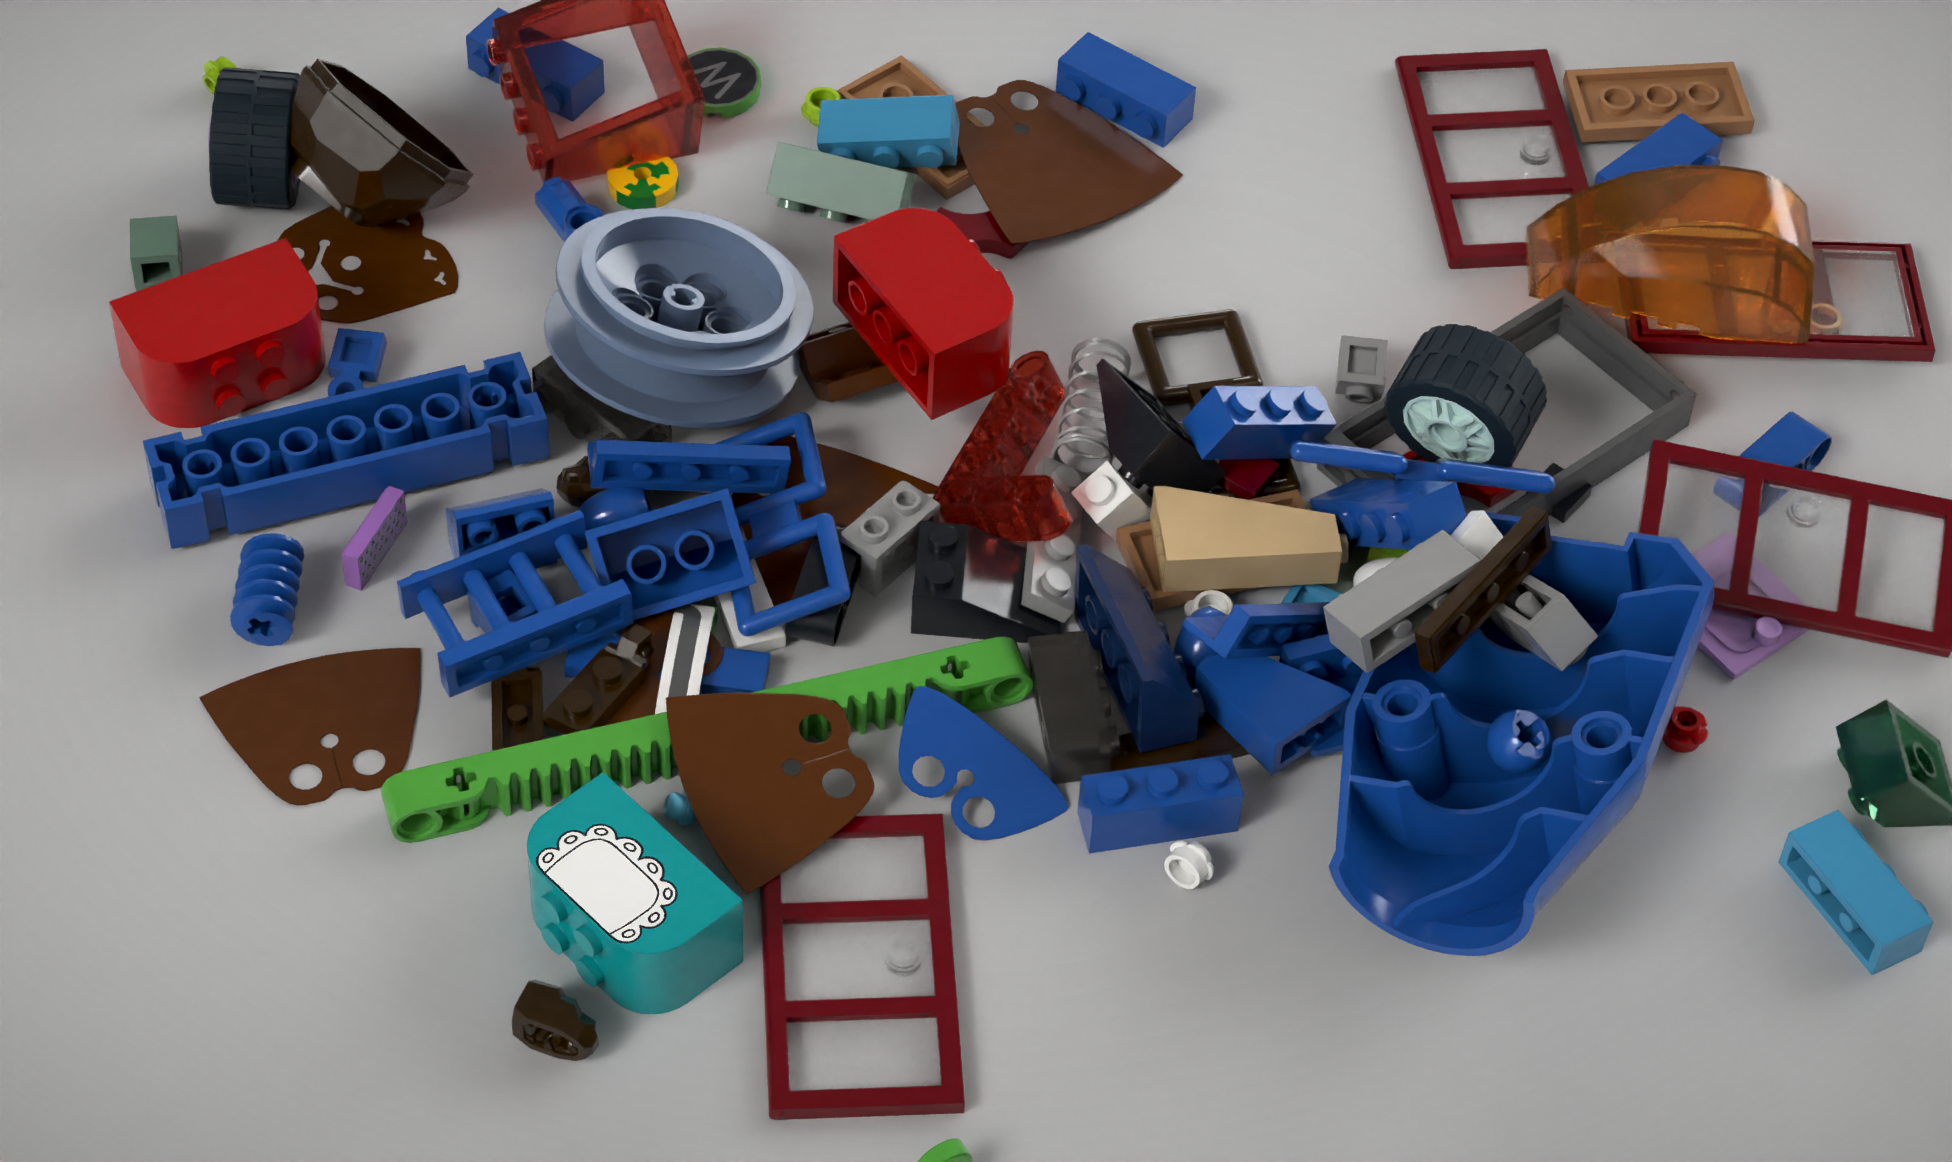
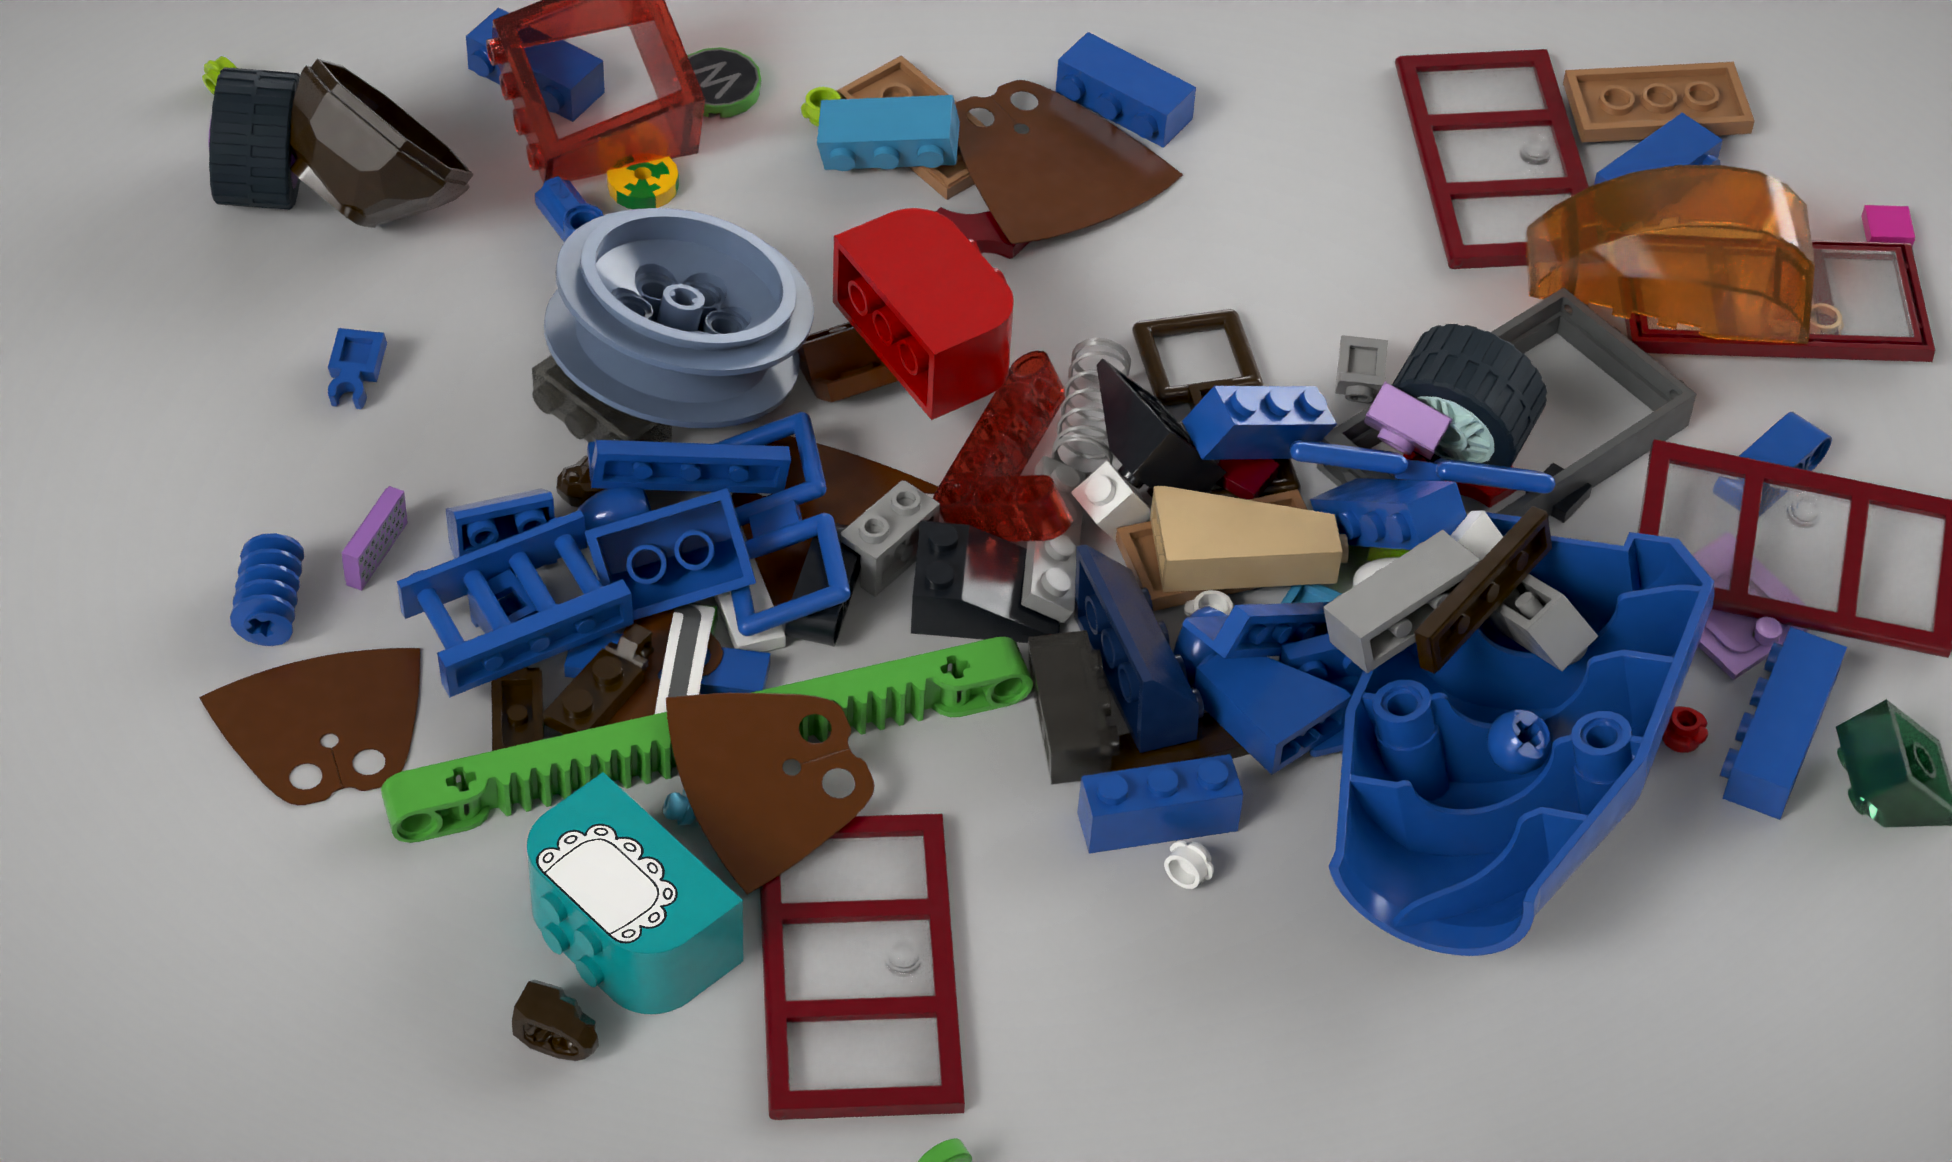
(155, 250): sand green brick -> none
(222, 337): red brick -> none
(346, 449): blue brick -> none
(390, 266): reddish brown piece -> none
(836, 184): sand green brick -> none
(1002, 772): blue piece -> none
(1406, 422): none -> lavender piece
(1783, 723): none -> blue brick
(1855, 892): dark azure brick -> none
(1888, 224): none -> dark pink tile

